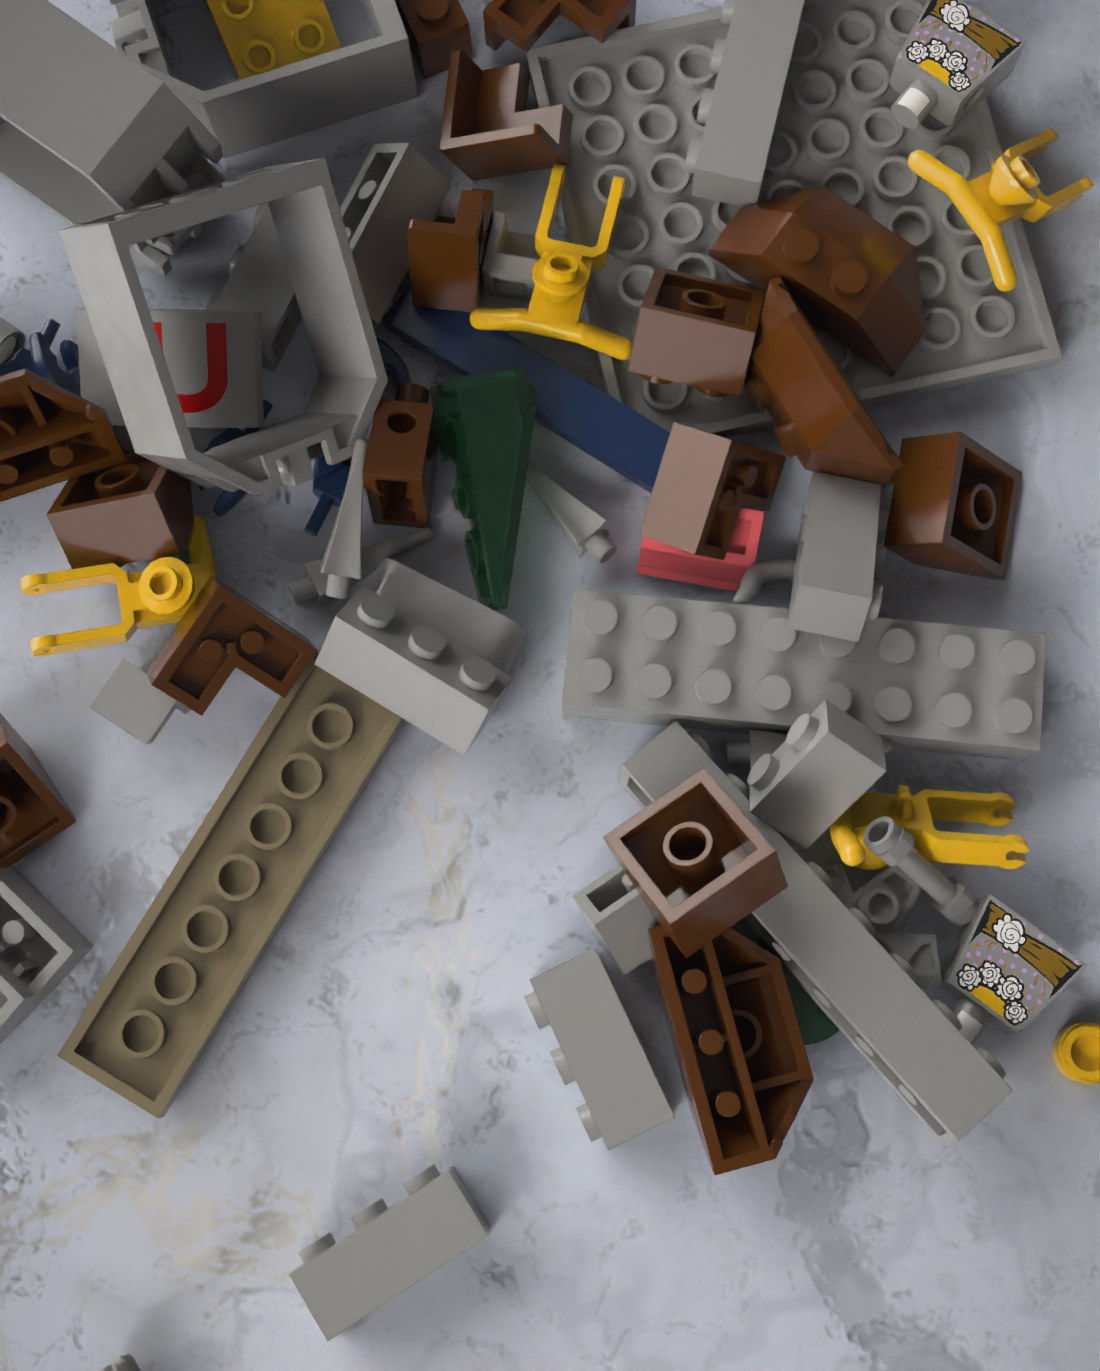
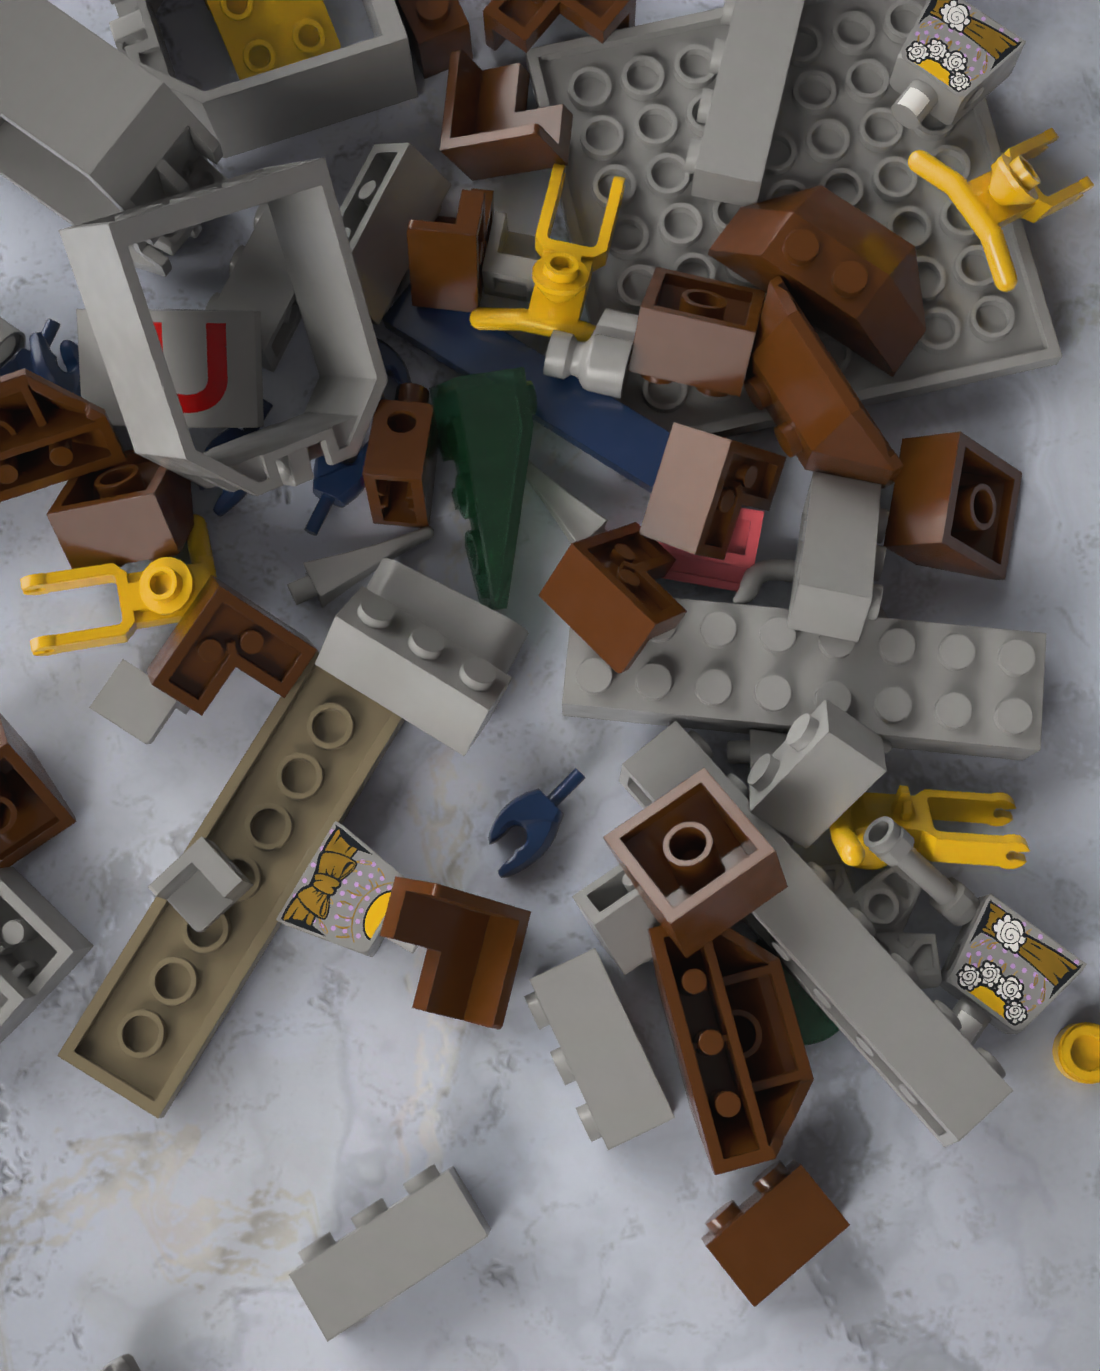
(201, 884): none -> light grey panel
(343, 894): none -> torso
(344, 550): light grey piece -> none
(469, 947): none -> reddish brown panel
(539, 818): none -> dark blue hand
(598, 362): none -> light grey piece
(611, 593): none -> reddish brown panel
(773, 1230): none -> reddish brown brick

